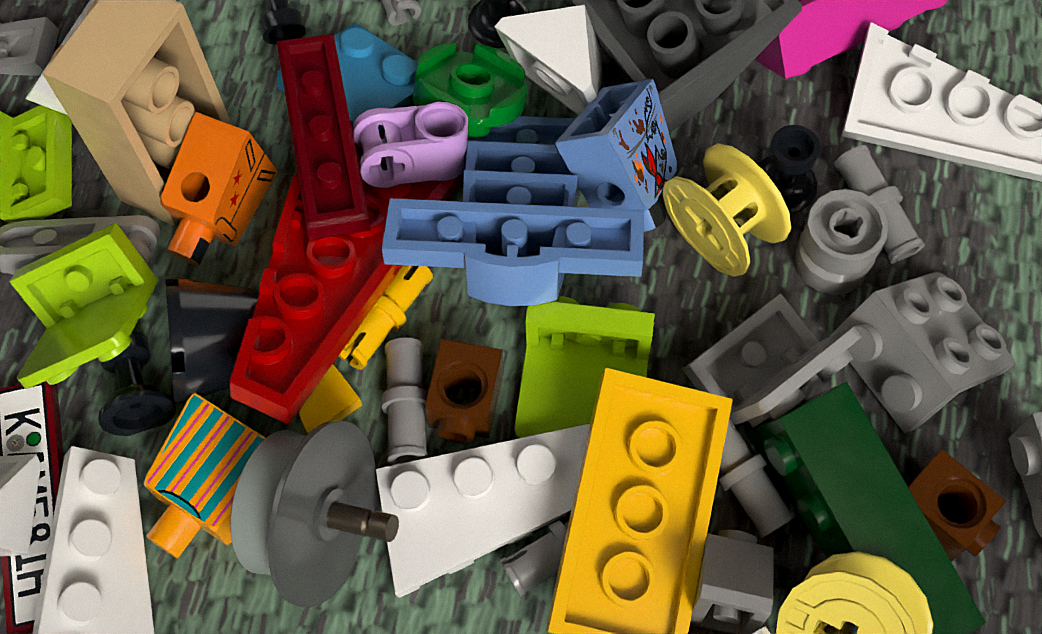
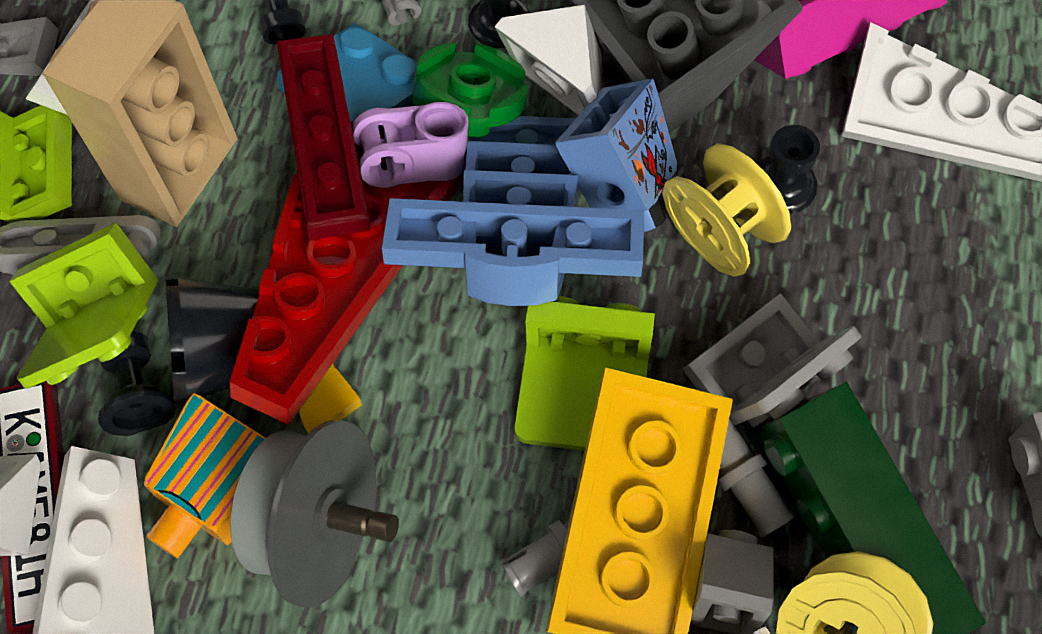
(214, 186): orange torso -> none
(386, 314): yellow pin -> none
(405, 401): light grey pin -> none
(459, 367): reddish brown brick -> none
(476, 501): white wing -> none
(840, 241): light grey wheel -> none
(864, 176): light grey pin -> none
(923, 347): light grey bracket -> none
(977, 502): reddish brown brick -> none

